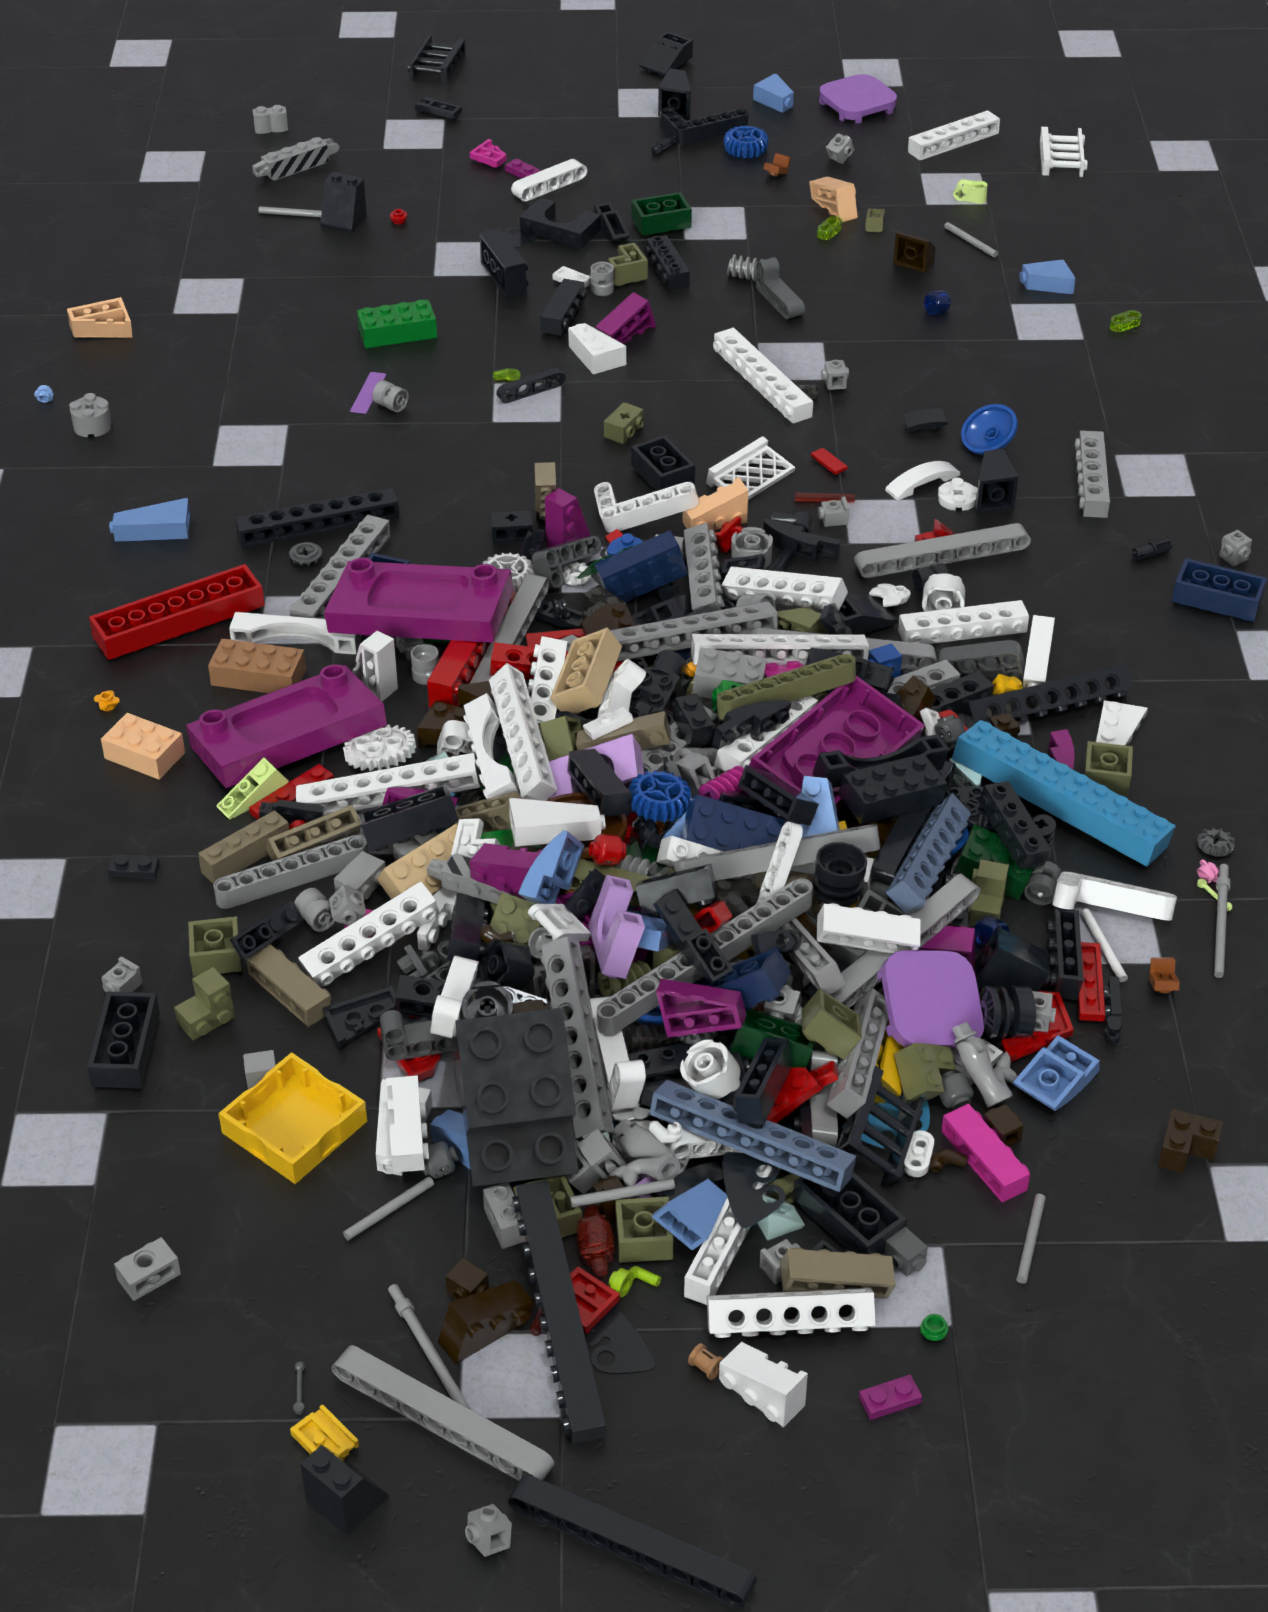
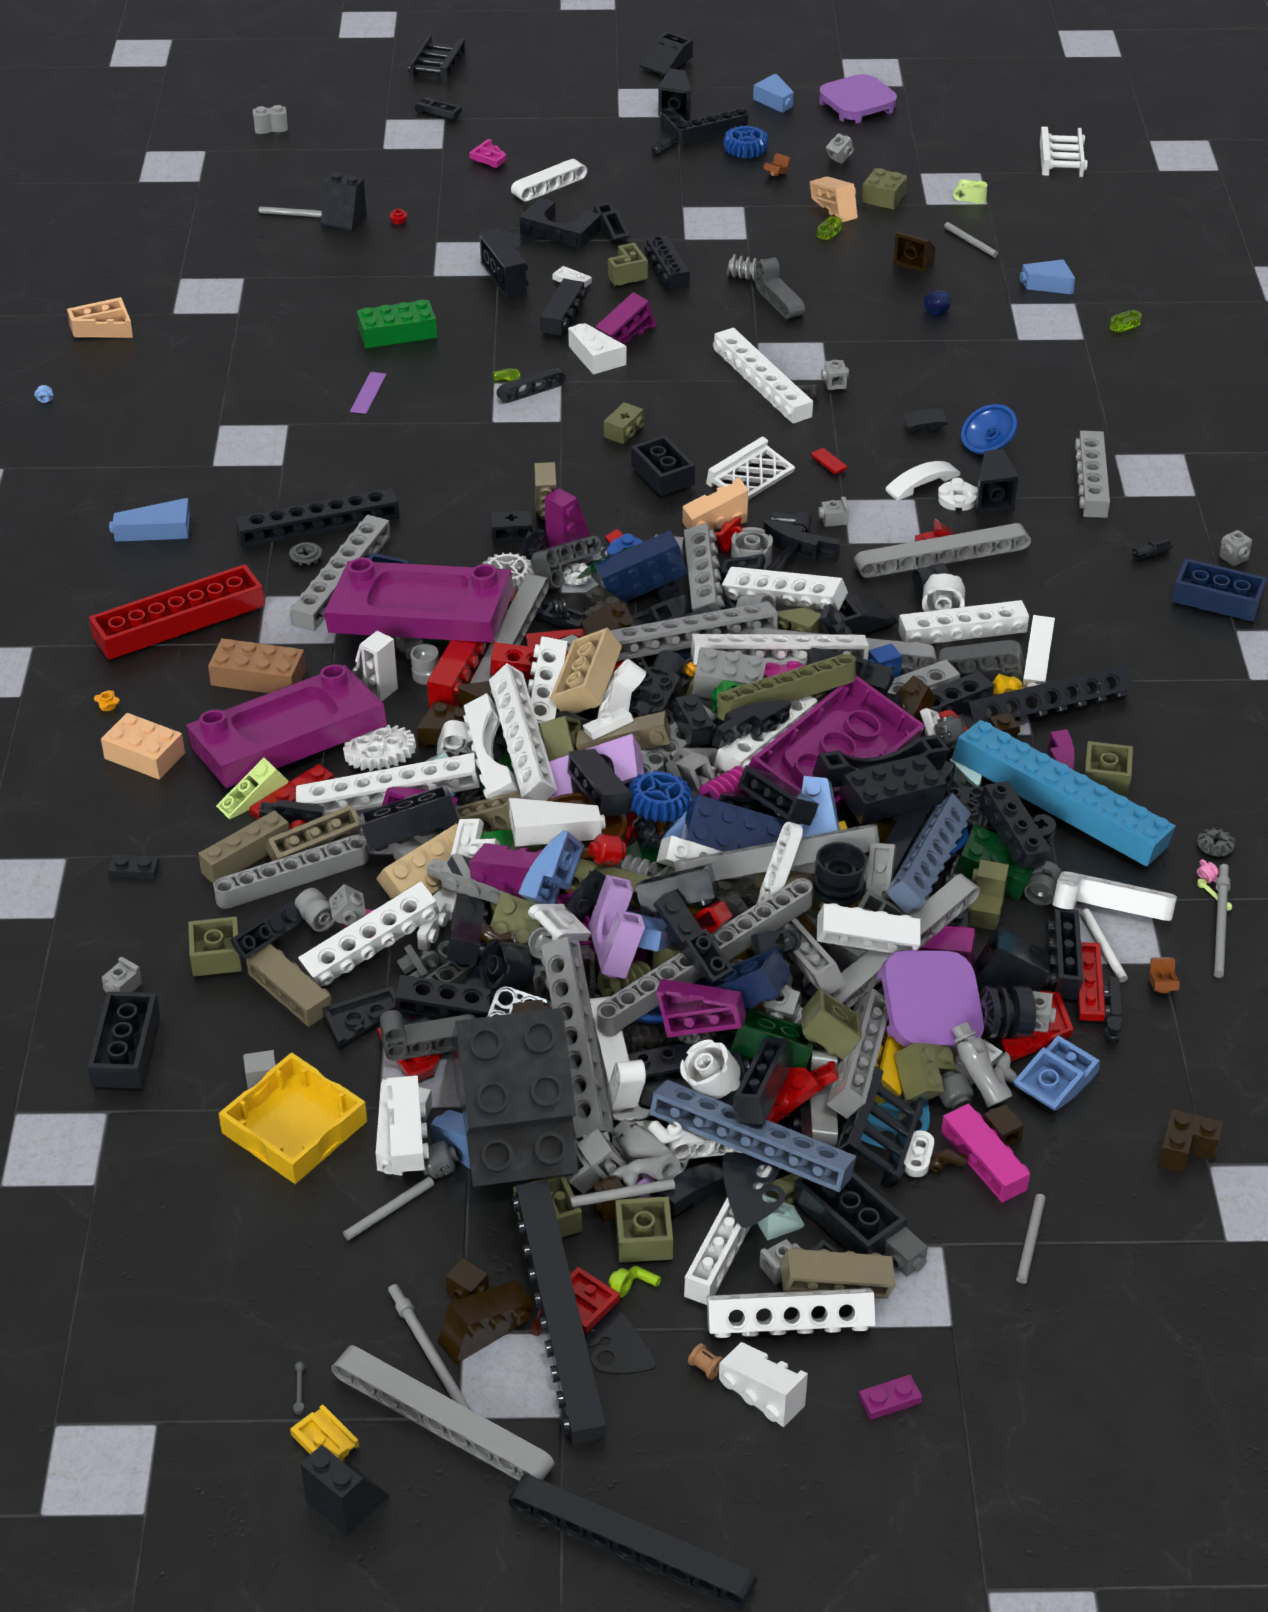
(90, 415): light grey brick -> none
(147, 1268): light grey brick -> none
(208, 1007): olive brick -> none
(264, 627): white arch -> none
(295, 158): light grey hinge -> none
(361, 874): light grey brick -> none
(390, 396): light grey wheel -> none
(449, 1004): white beam -> none
(486, 994): black brick -> none
(488, 1530): light grey brick -> none
(501, 1214): light grey brick -> none
(520, 168): magenta plate -> none
(596, 1240): clear red piece -> none
(602, 278): light grey wheel -> none
(643, 508): white beam -> none
(661, 213): dark green brick -> none
(693, 1213): medium blue slope -> none
(823, 497): clear red bar -> none
(874, 220): olive slope -> none
(881, 868): none -> light grey hinge
(884, 188): none -> olive brick
(891, 594): white plate -> none
(934, 1327): green plate -> none
(953, 135): white brick -> none
(985, 928): clear blue head -> none
(1119, 722): white wing -> none

